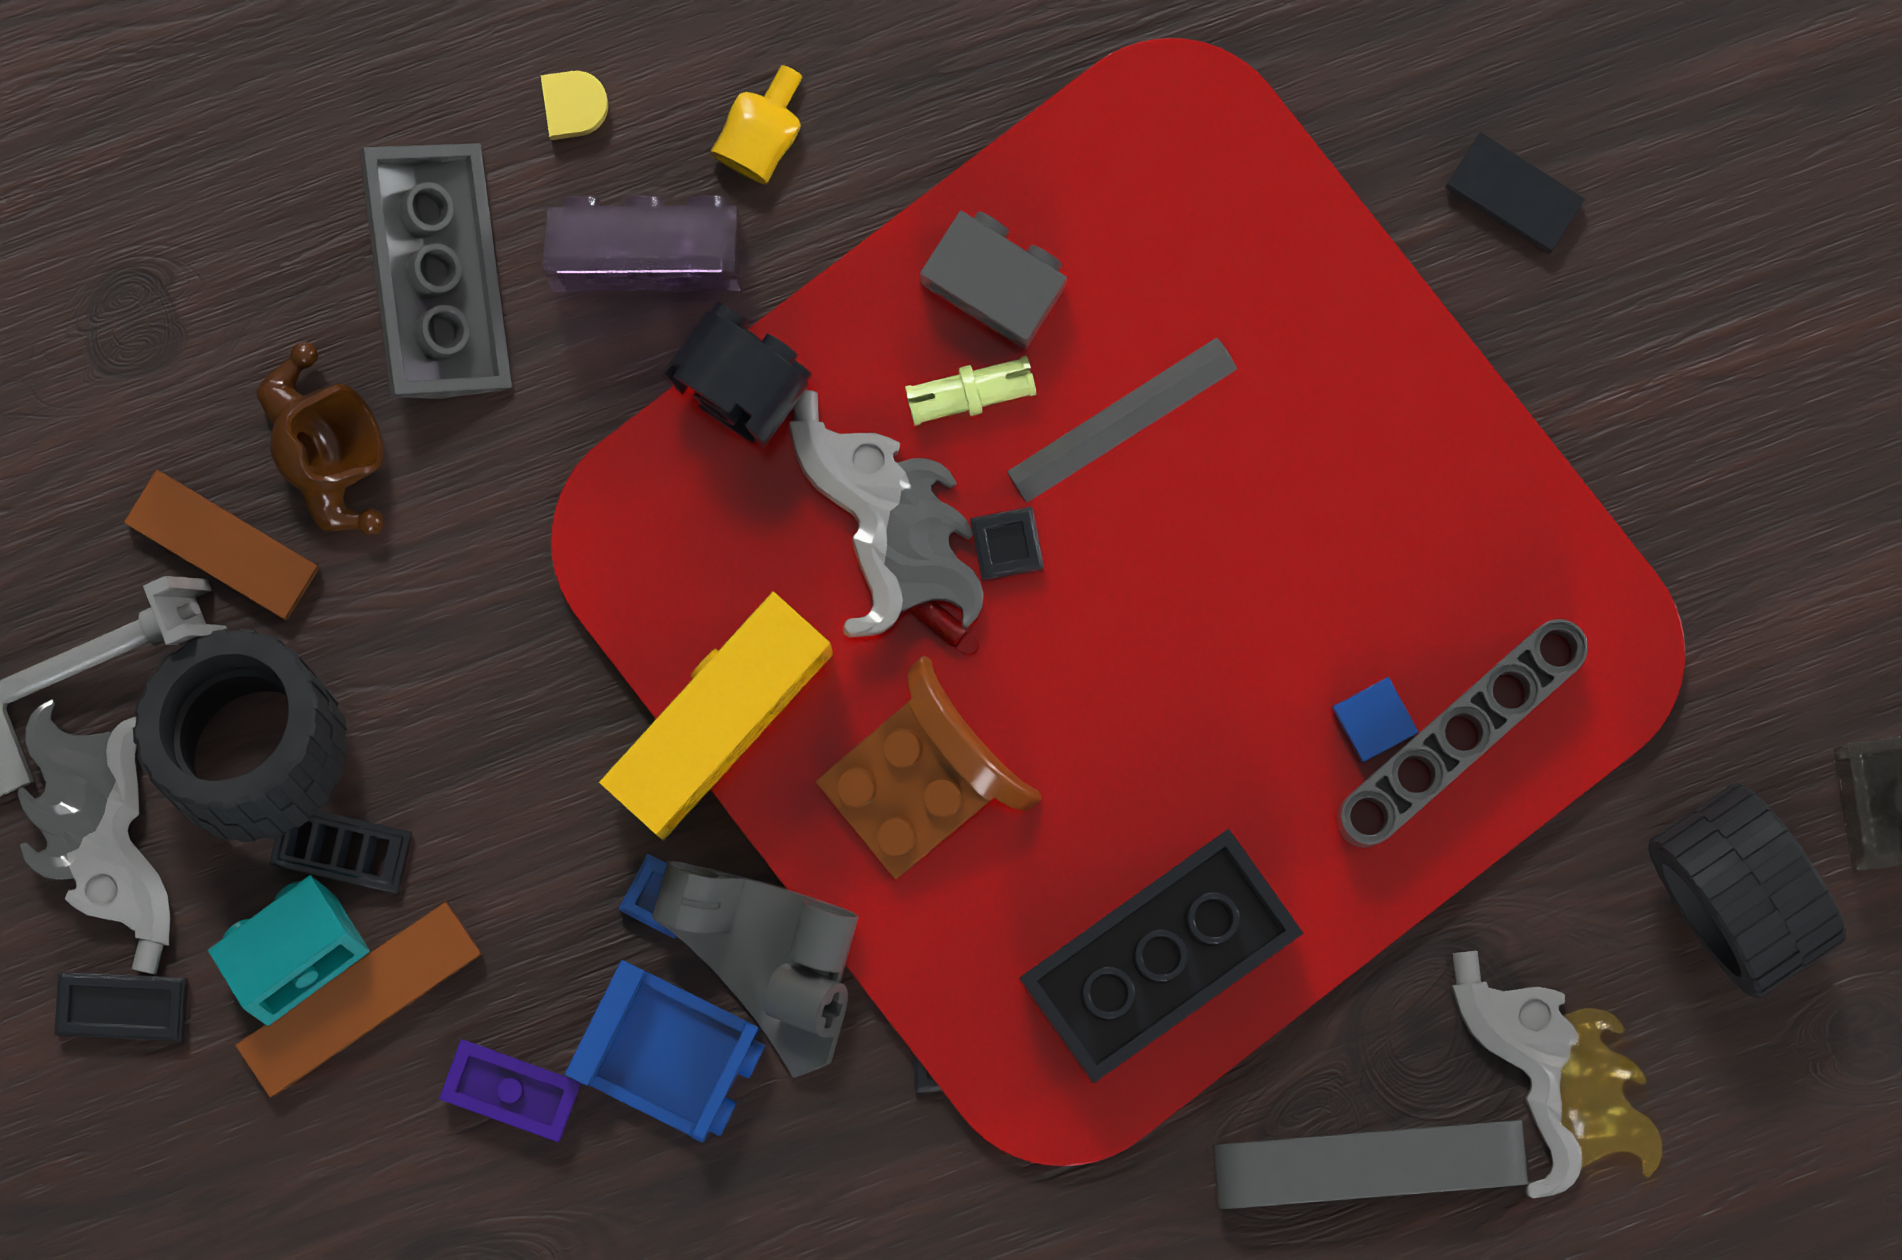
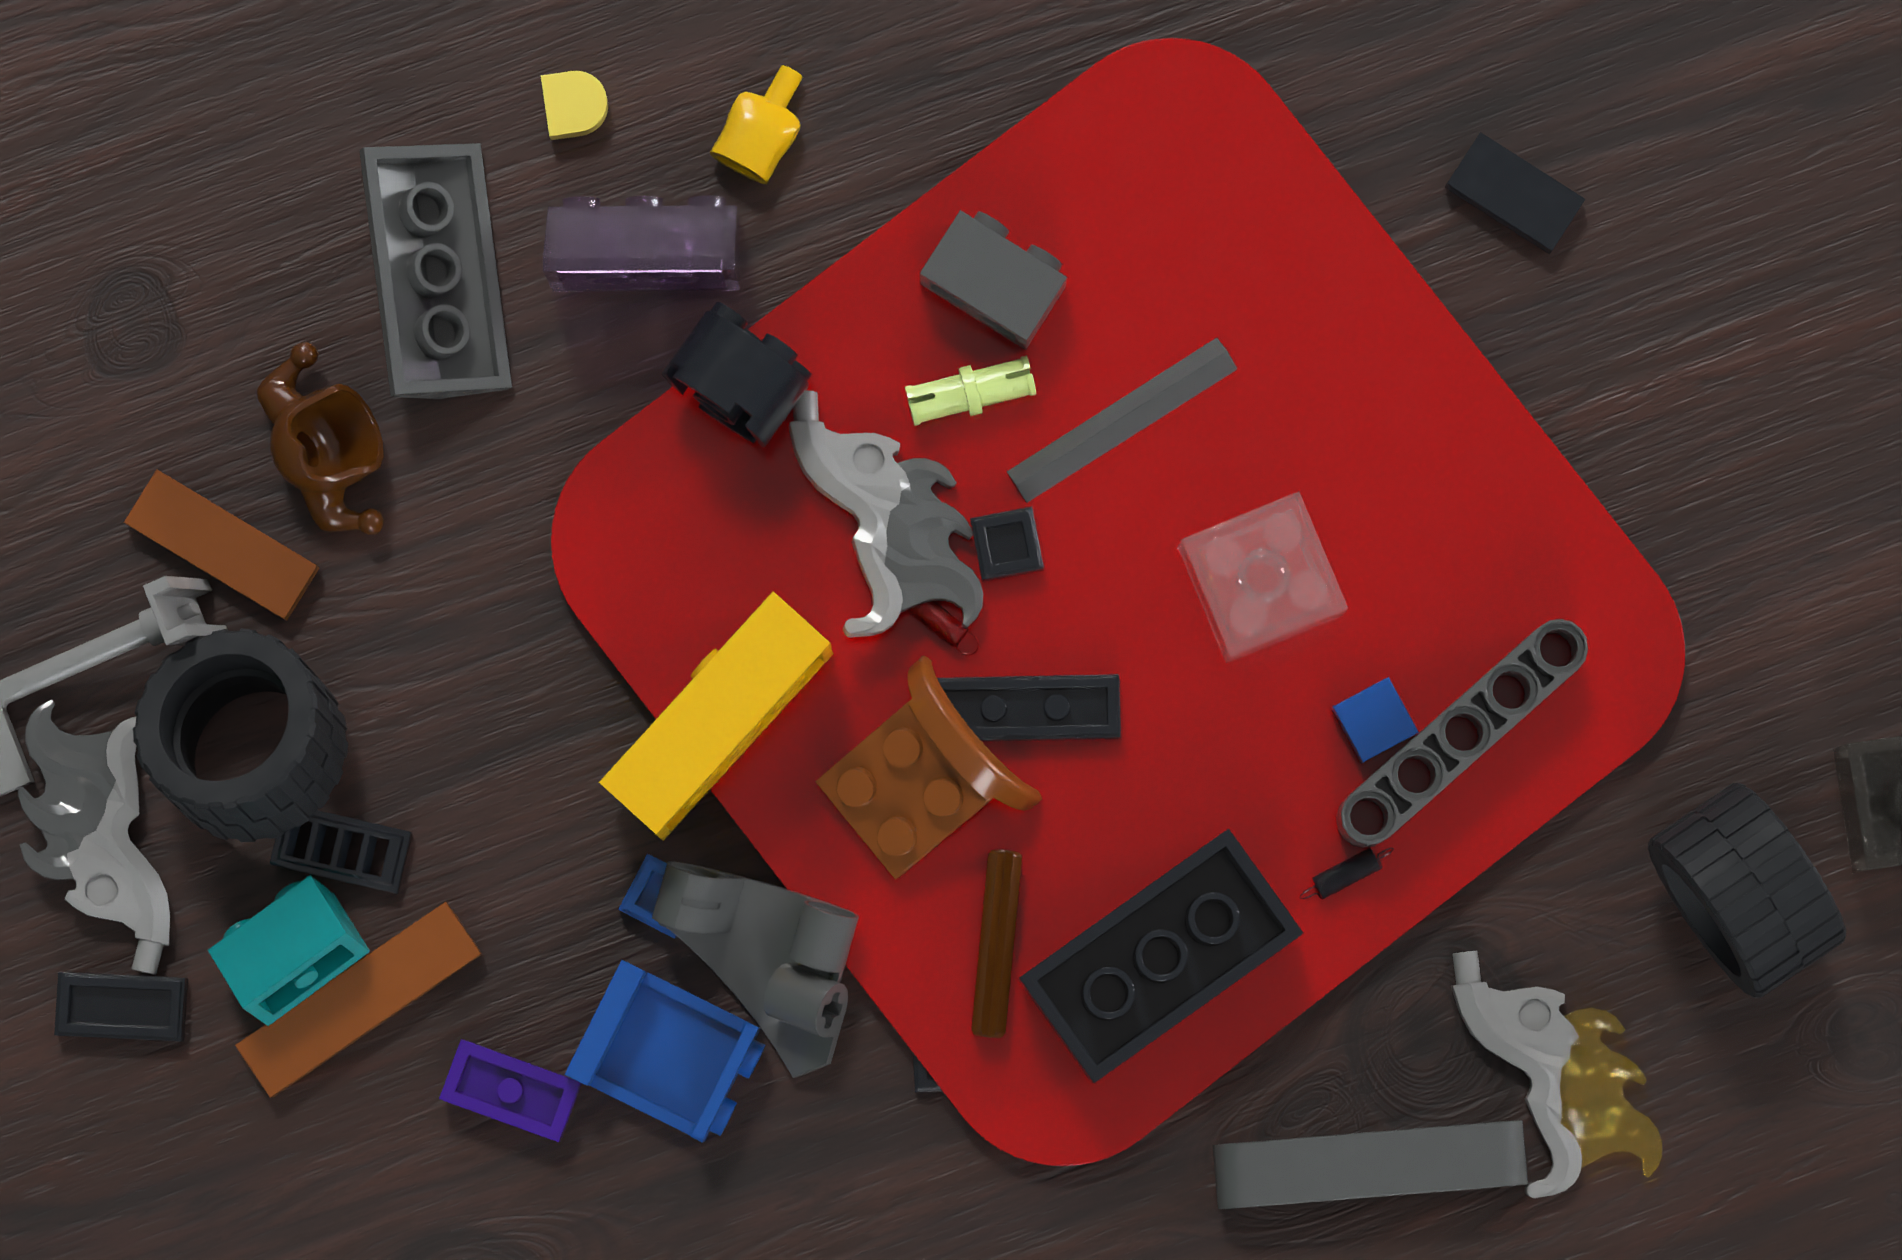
(996, 943): none -> reddish brown axle
(1038, 706): none -> black tile
(1262, 577): none -> clear brick
(1346, 873): none -> black piece

